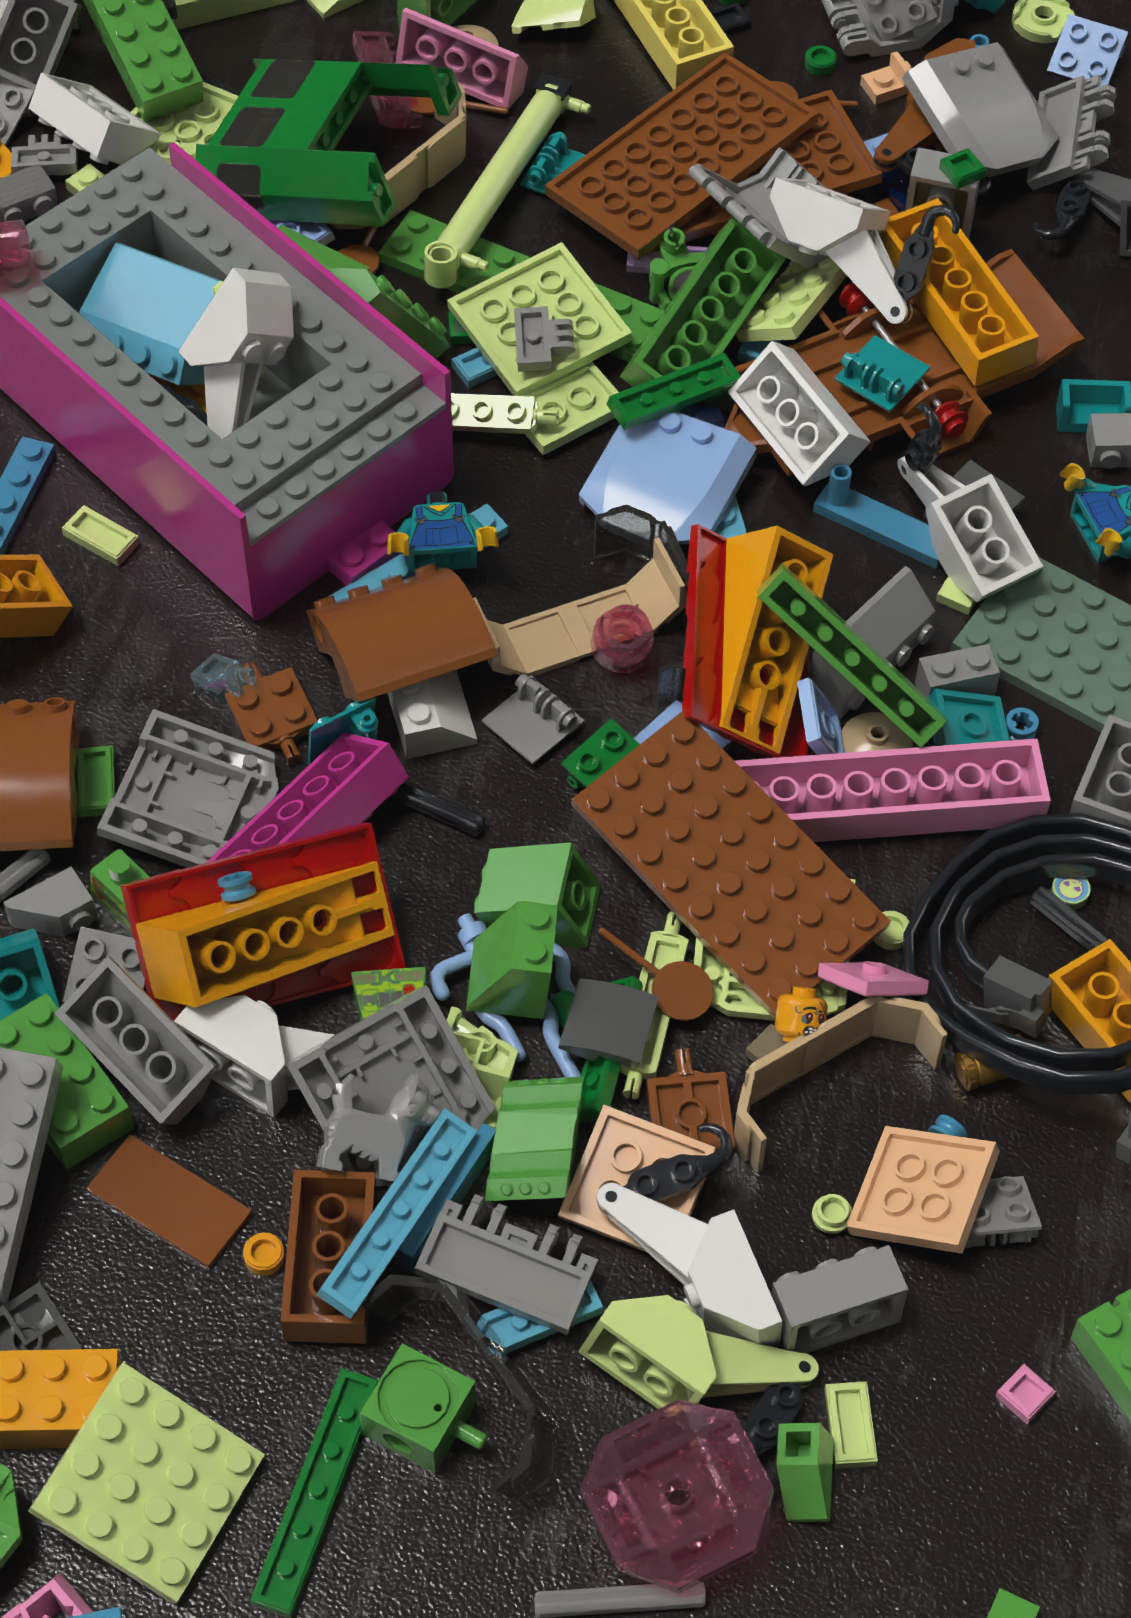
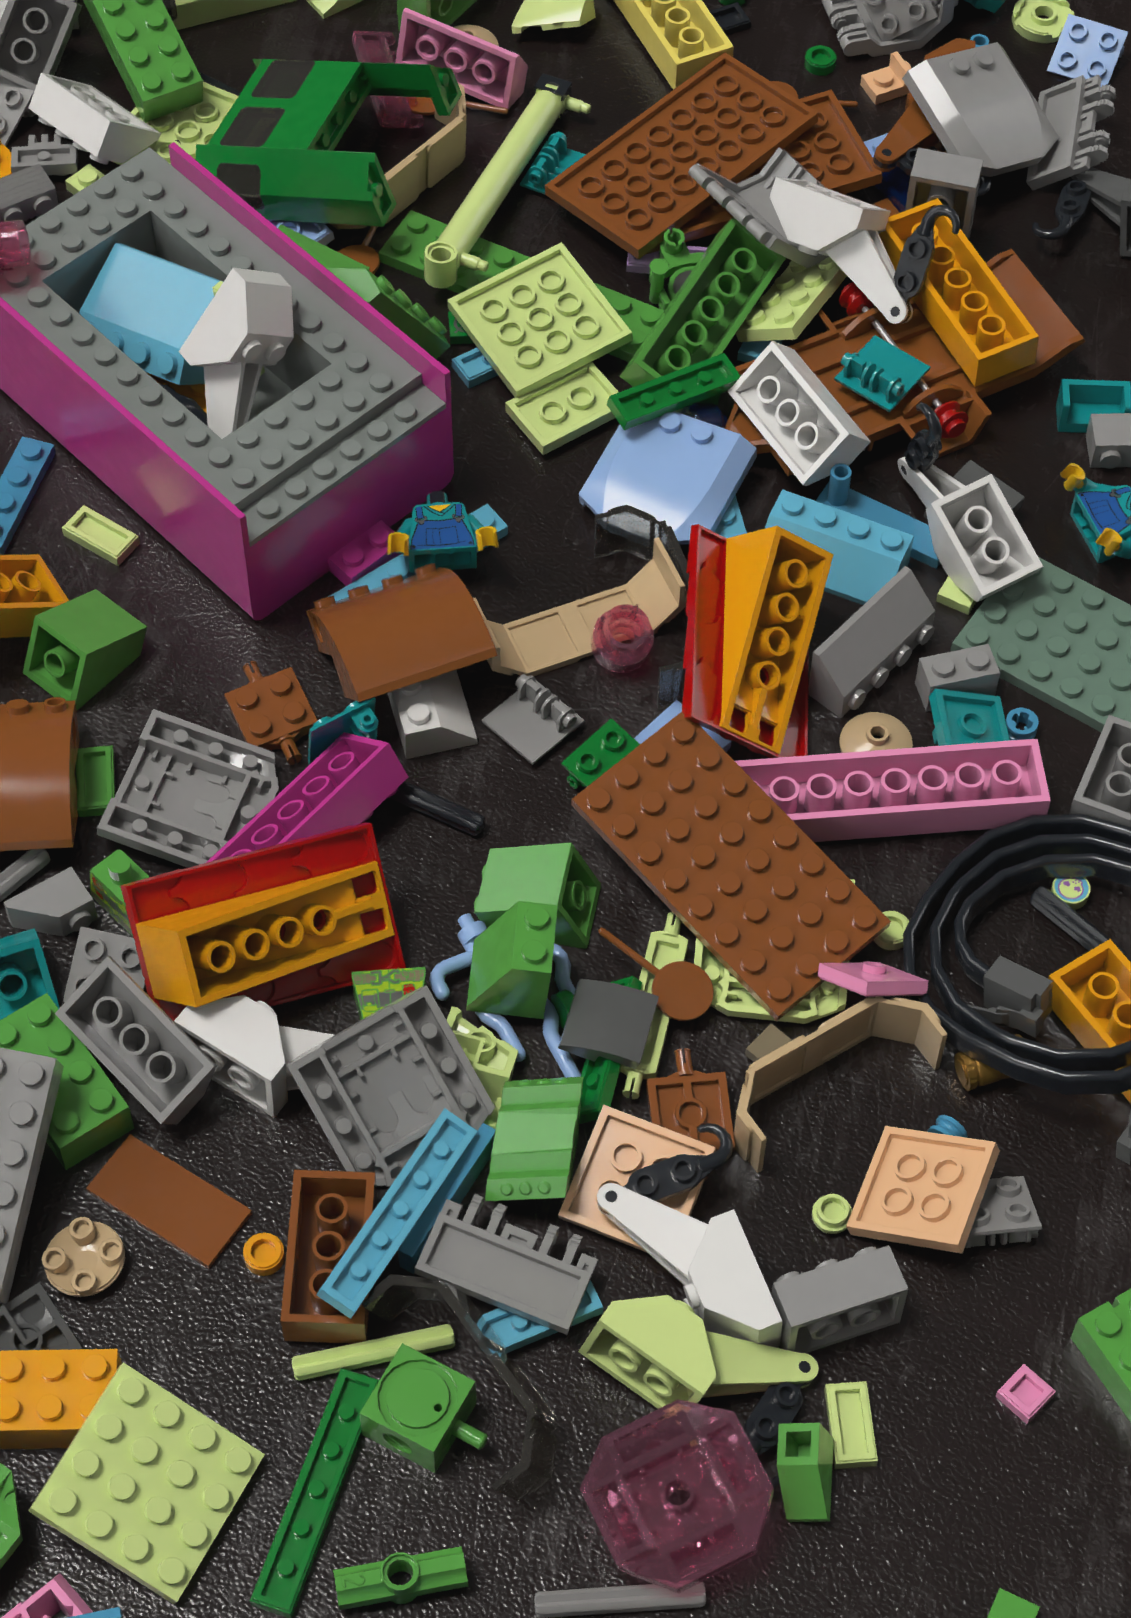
(82, 646): none -> bright green slope
(84, 1258): none -> tan dish
(222, 673): clear light blue plate -> none
(236, 886): dark azure bush -> none
(371, 1352): none -> yellowish green axle
(372, 1585): none -> bright green piece
(375, 1135): light grey animal -> none
(499, 413): yellowish green plate -> none
(540, 338): light grey hinge -> none
(799, 1013): light orange head -> none
(819, 719): light blue plate -> none
(851, 655): bright green brick -> none
(863, 550): none -> medium azure slope
(962, 168): green tile -> none

